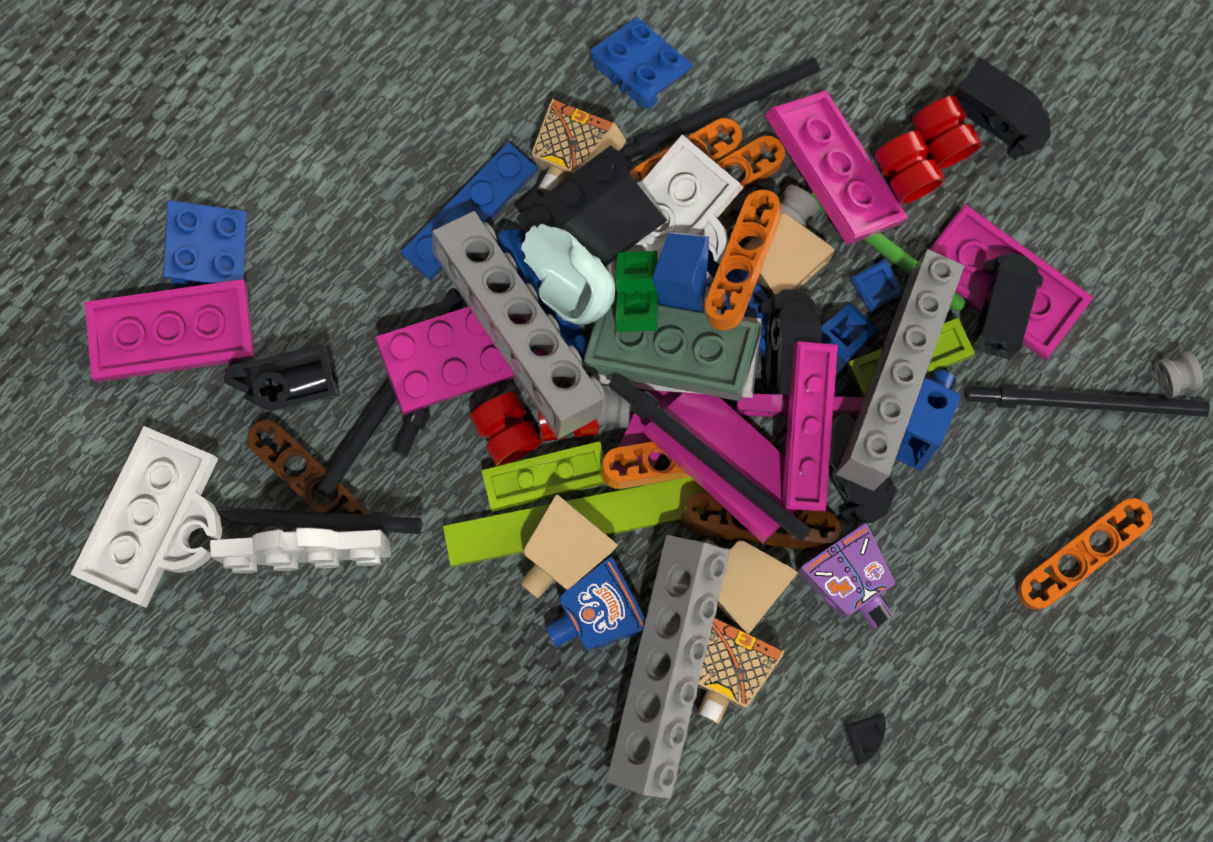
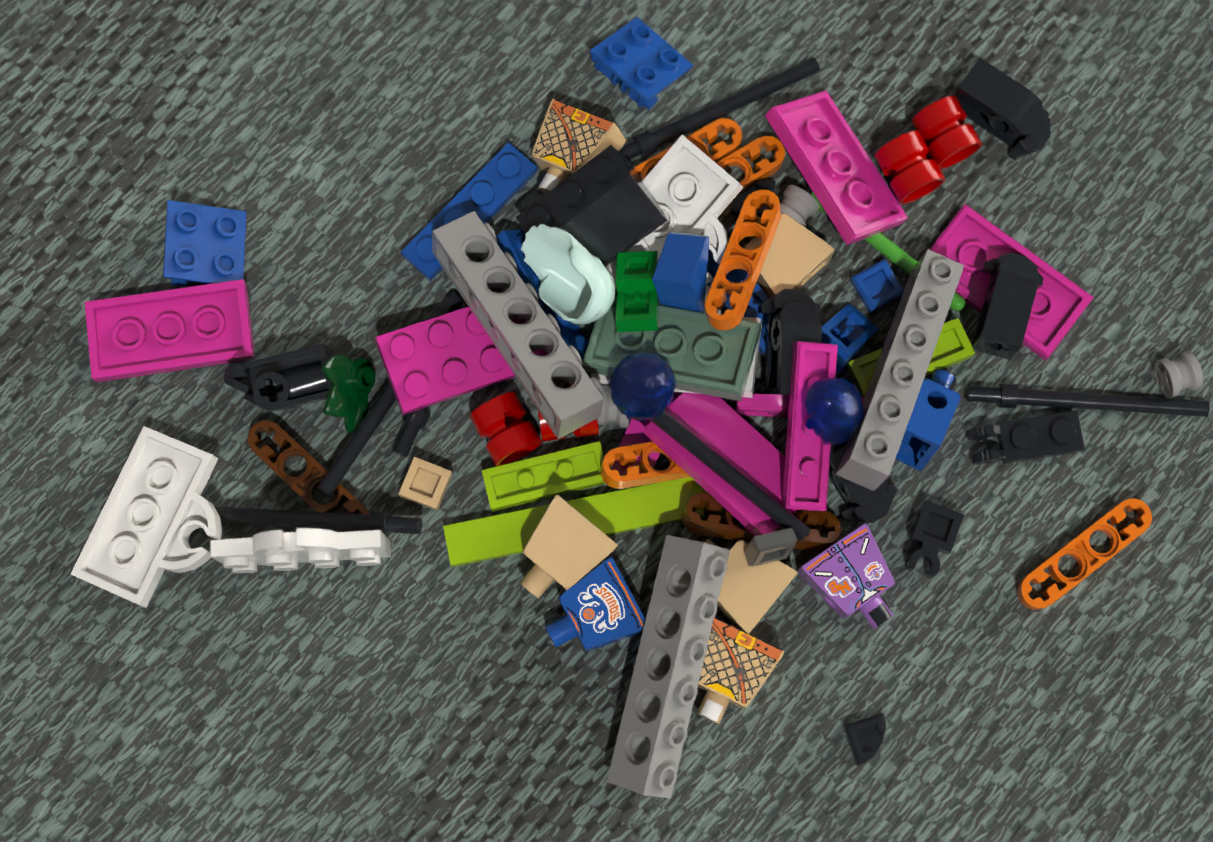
(349, 390): none -> dark green plate
(425, 483): none -> tan plate
(642, 386): none -> clear blue hair
(770, 547): none -> dark grey tile
(833, 410): none -> clear blue hair
(934, 531): none -> black plate
(1030, 438): none -> black hinge

